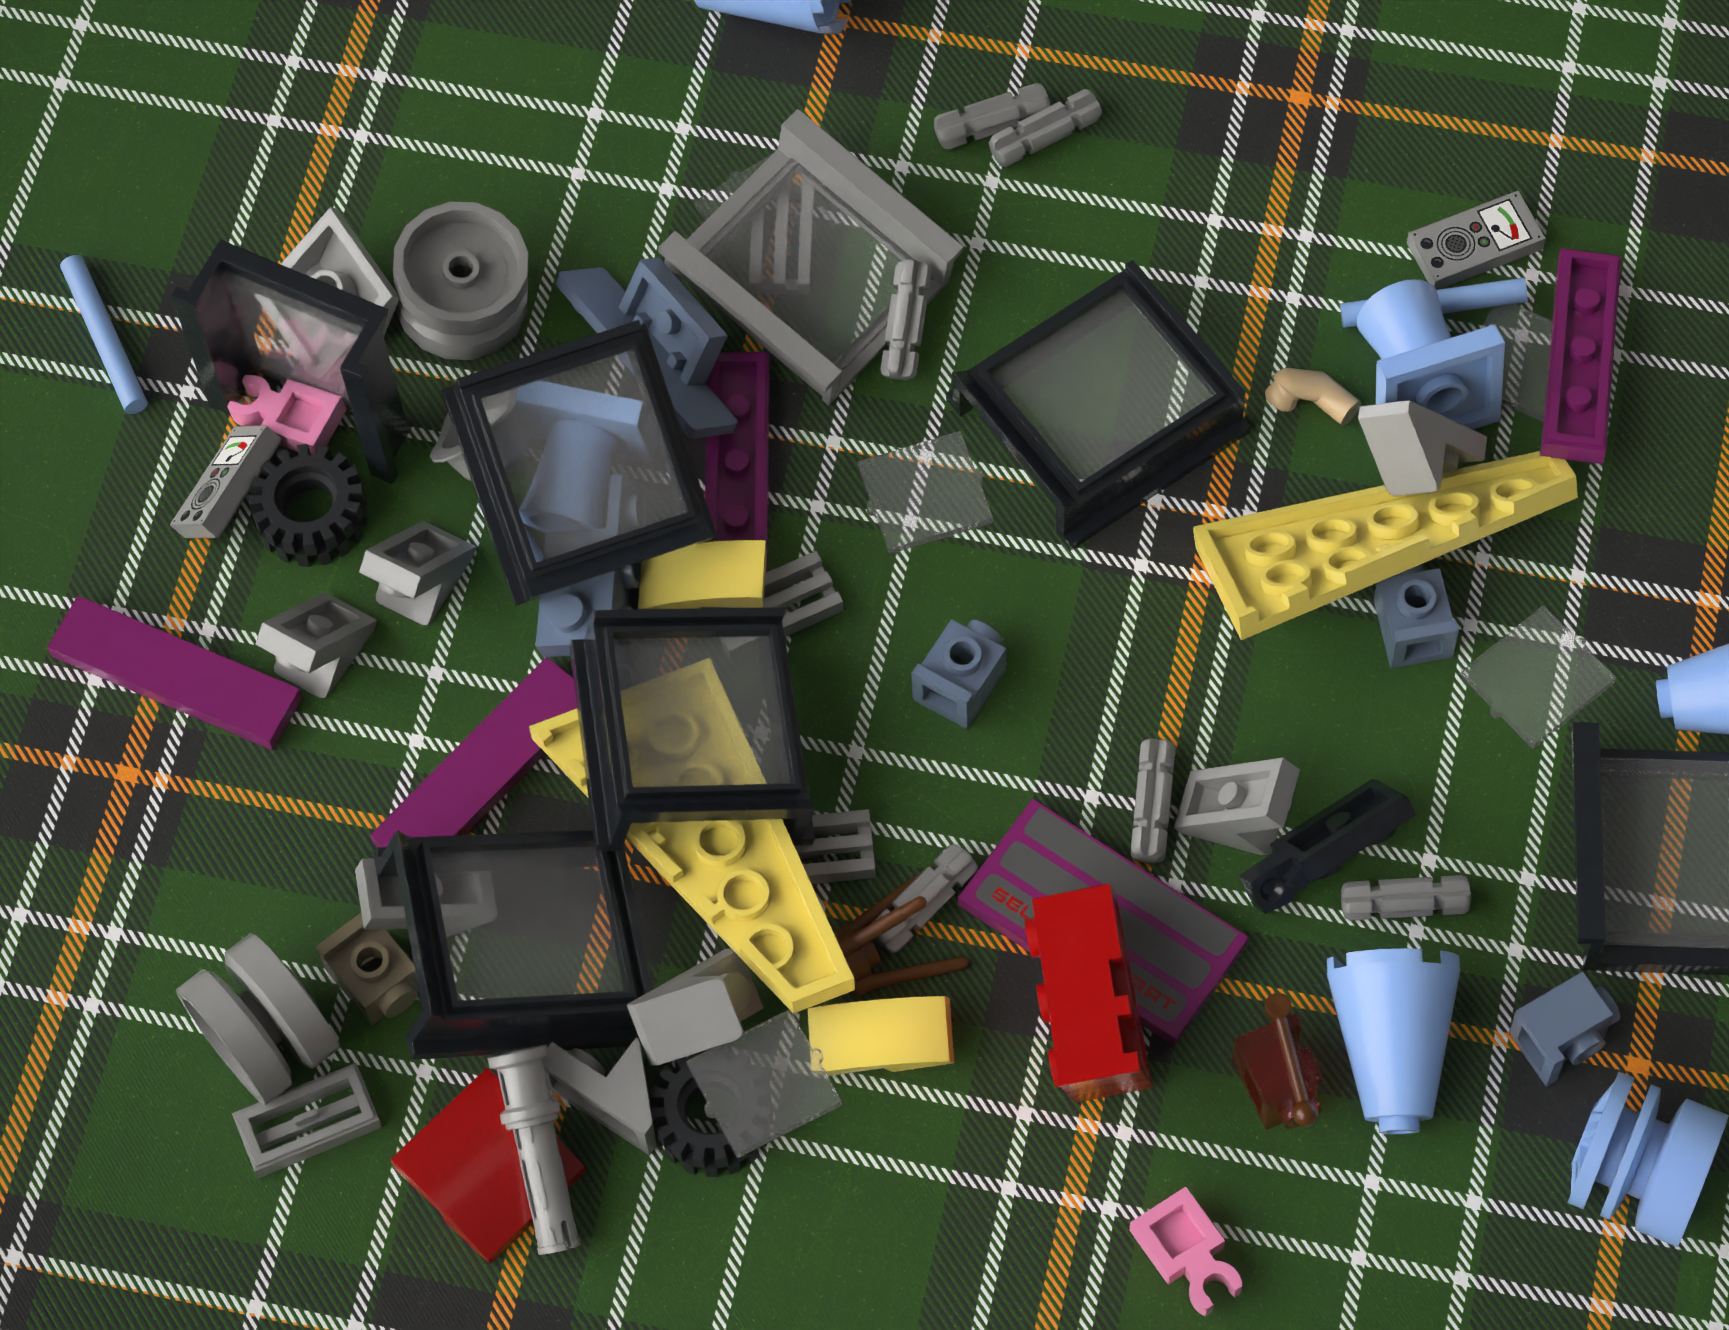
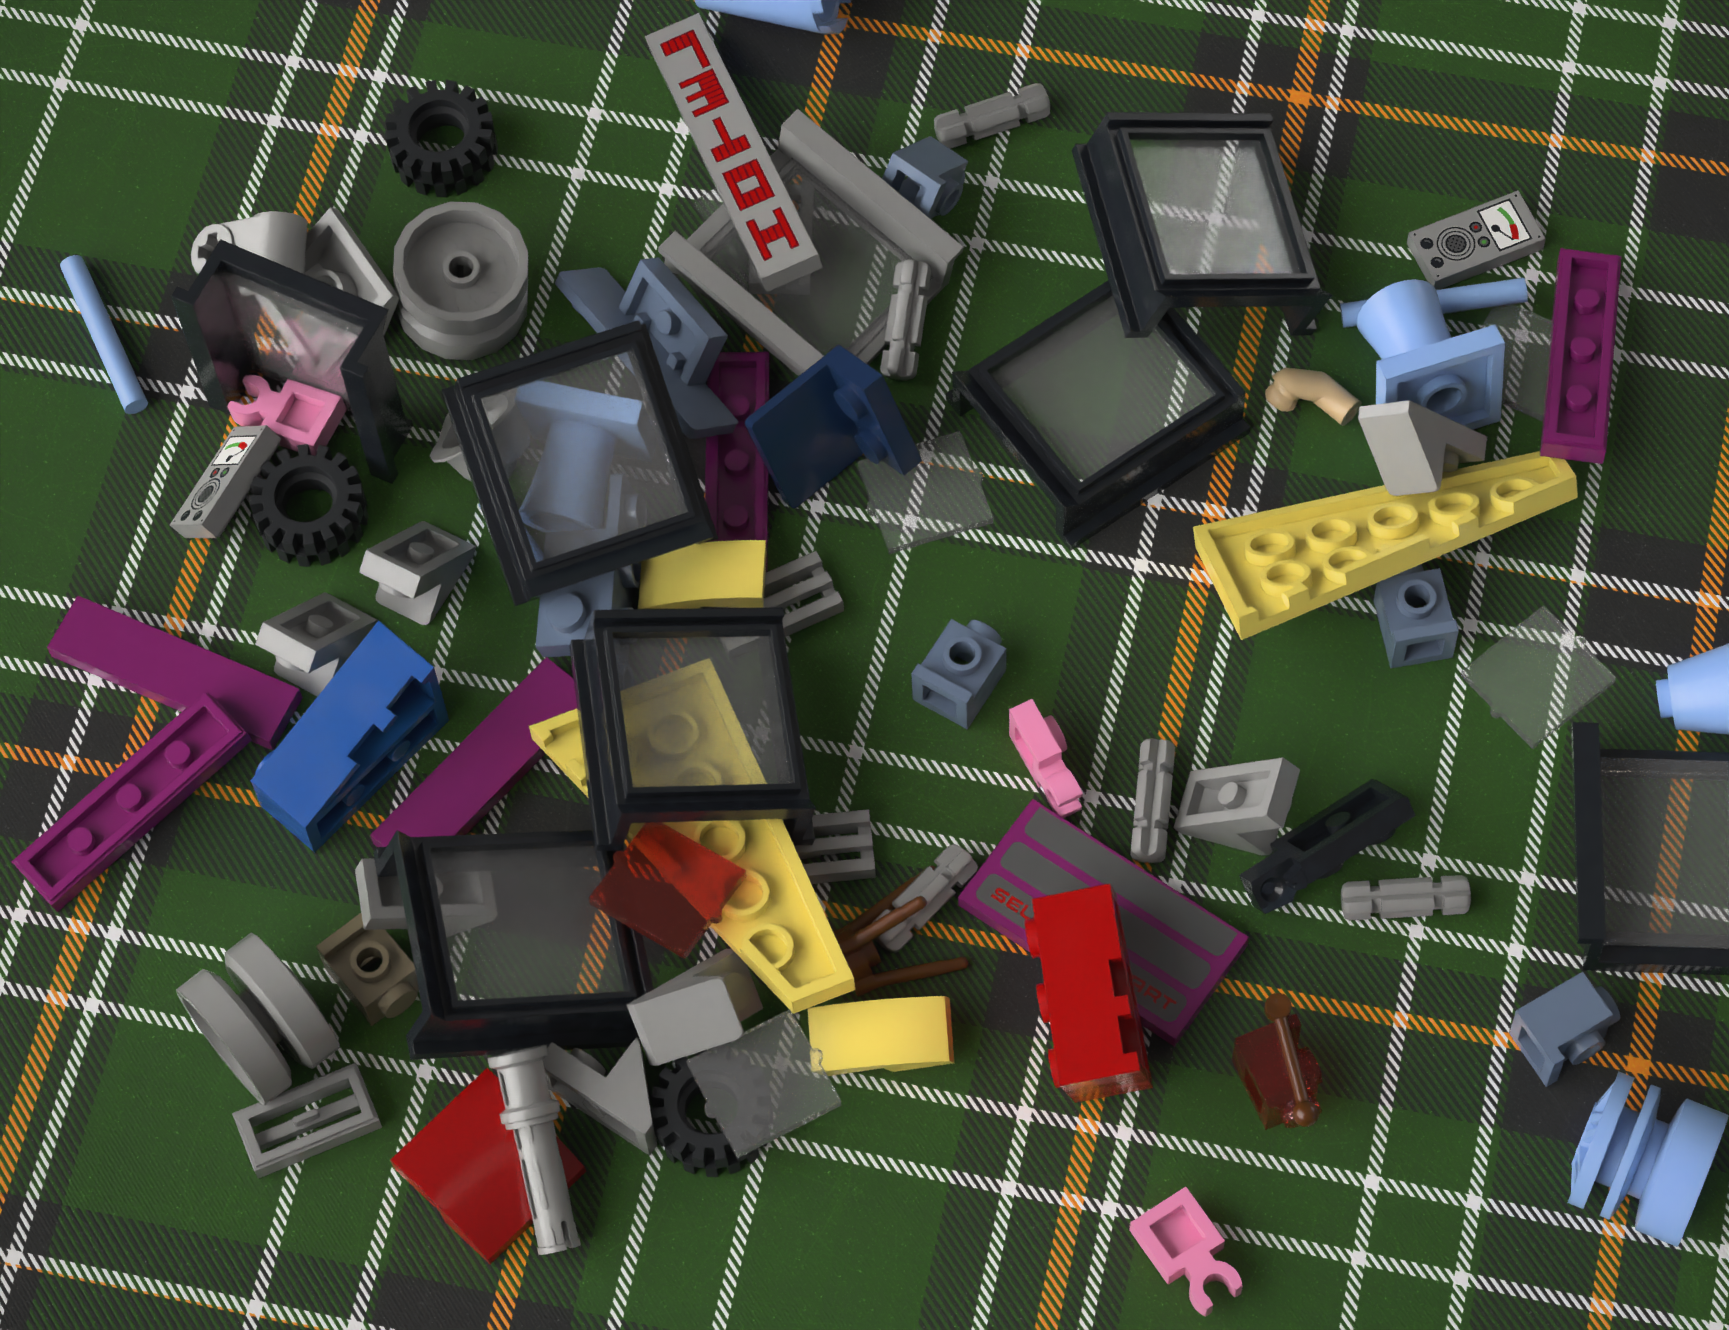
(131, 800): none -> magenta tile
(267, 234): none -> light grey piece
(351, 738): none -> blue wedge
(434, 110): none -> black tyre
(667, 887): none -> clear red piece
(733, 153): none -> light grey tile
(827, 423): none -> dark blue bracket
(933, 176): none -> sand blue brick
(1041, 748): none -> bright pink plate
(1045, 127): light grey axle -> none
(1196, 217): none -> piece
(1395, 1030): light blue cone -> none

